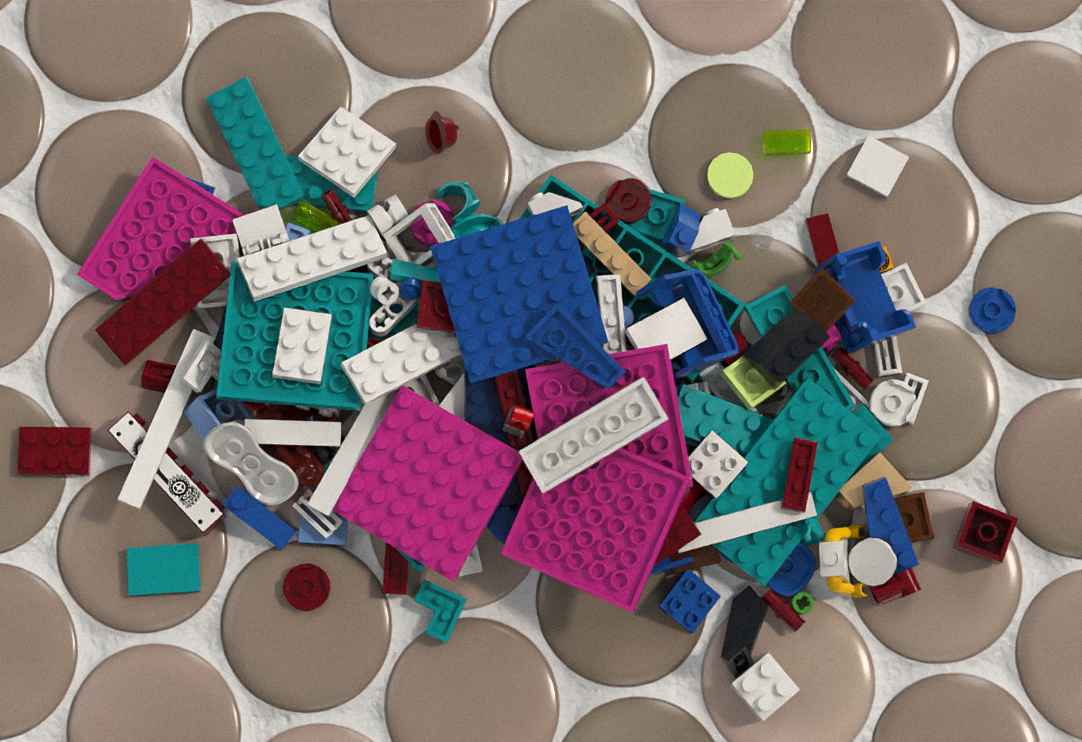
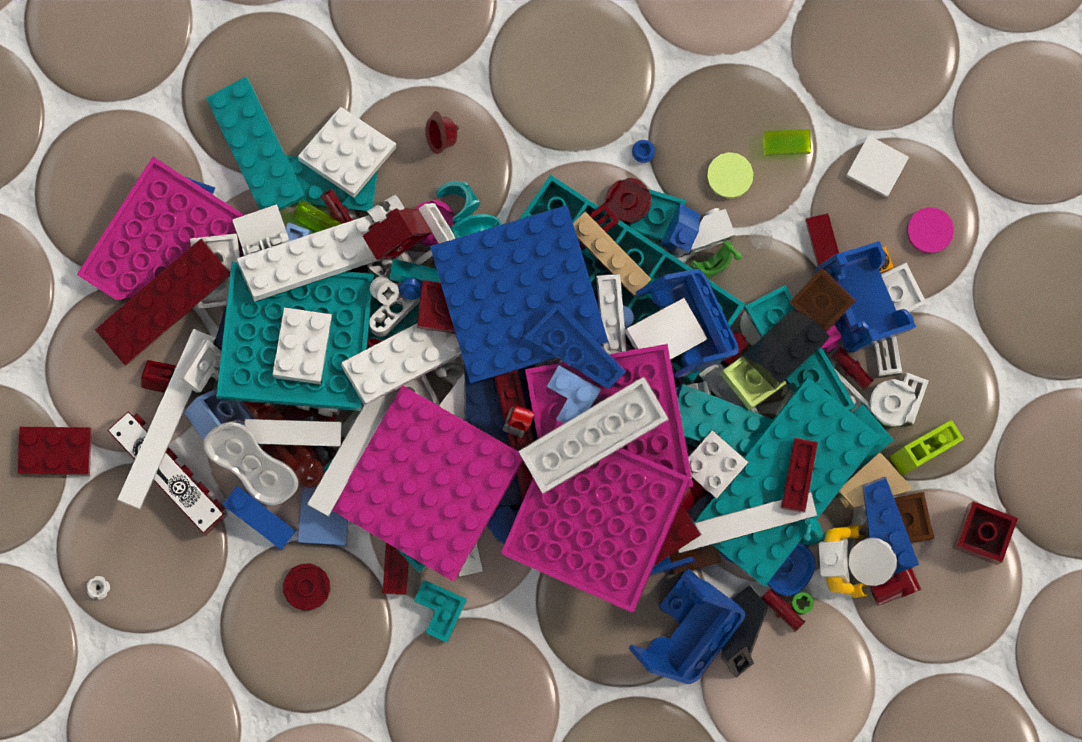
(93, 583): none -> white plate
(163, 569): teal tile -> none
(332, 528): white tile -> none
(396, 233): none -> dark red brick
(542, 203): white slope -> none
(580, 393): none -> light blue plate
(643, 151): none -> blue plate
(697, 638): none -> blue windscreen
(764, 687): white brick -> none
(926, 448): none -> lime slope
(930, 230): none -> dark pink tile
(992, 310): blue tile -> none

